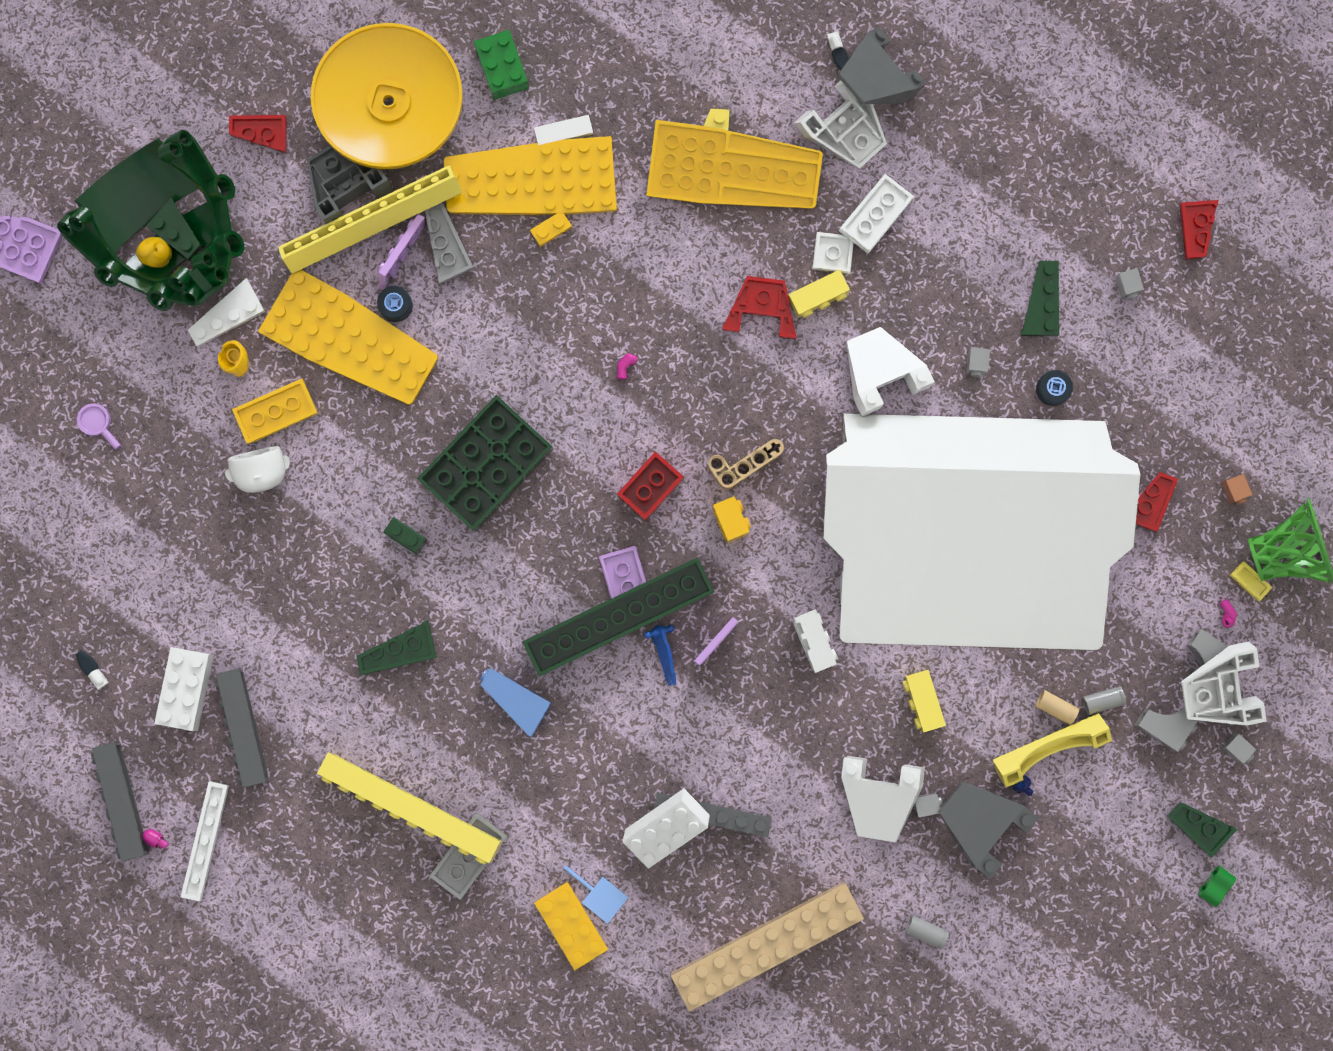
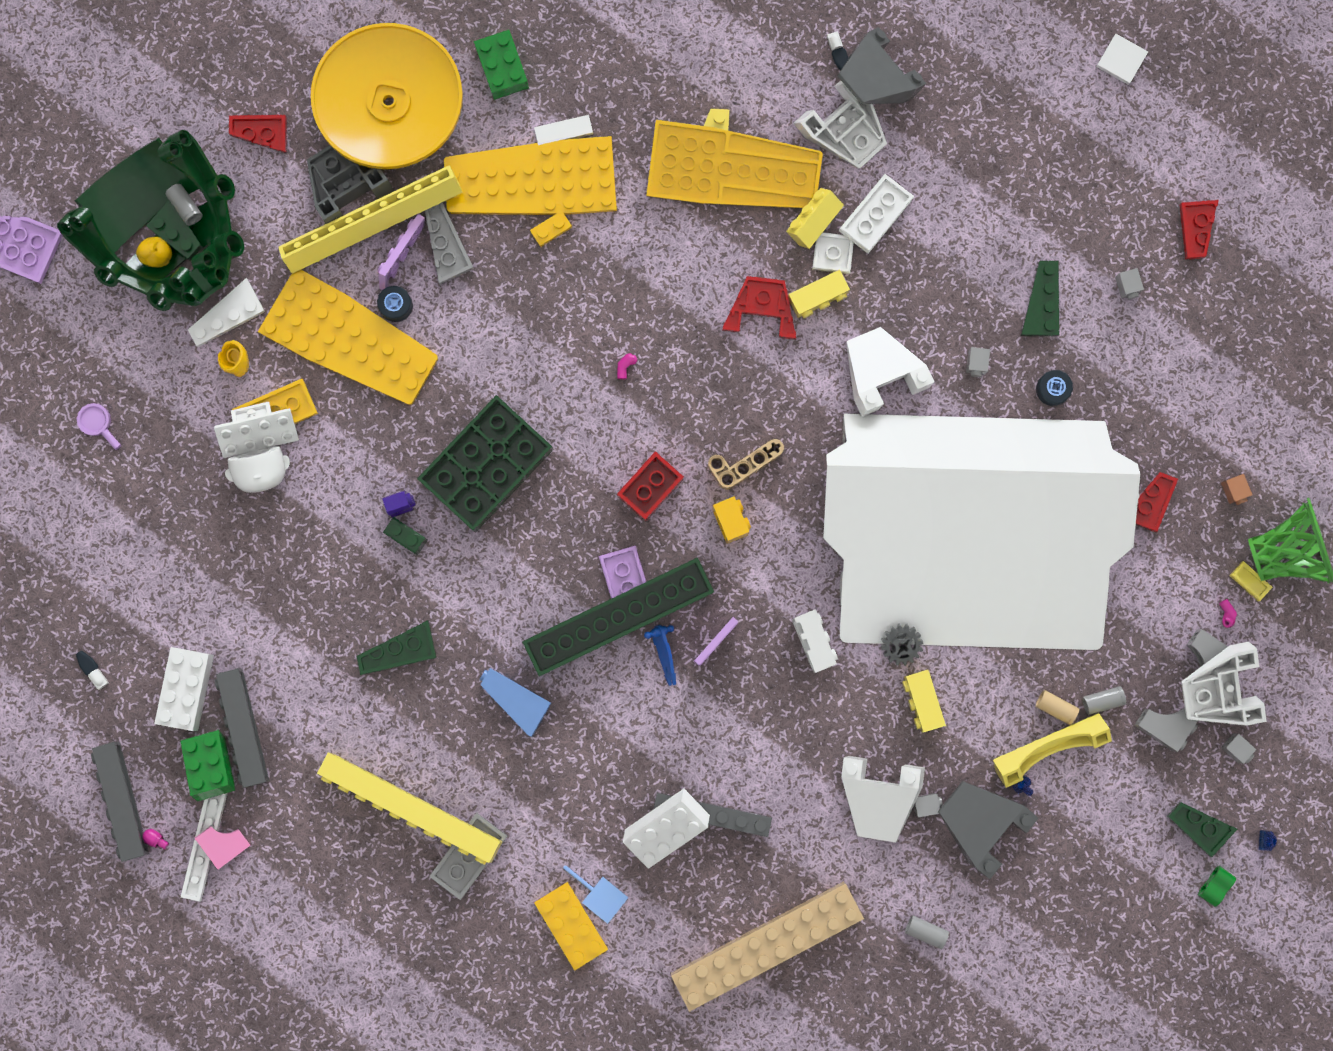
(183, 204): none -> light grey pin
(207, 765): none -> green brick
(221, 846): none -> bright pink tile
(255, 429): none -> white bracket
(399, 503): none -> dark purple brick
(814, 218): none -> light yellow brick
(906, 637): none -> dark grey gear
(1122, 59): none -> white tile
(1267, 840): none -> clear blue plate

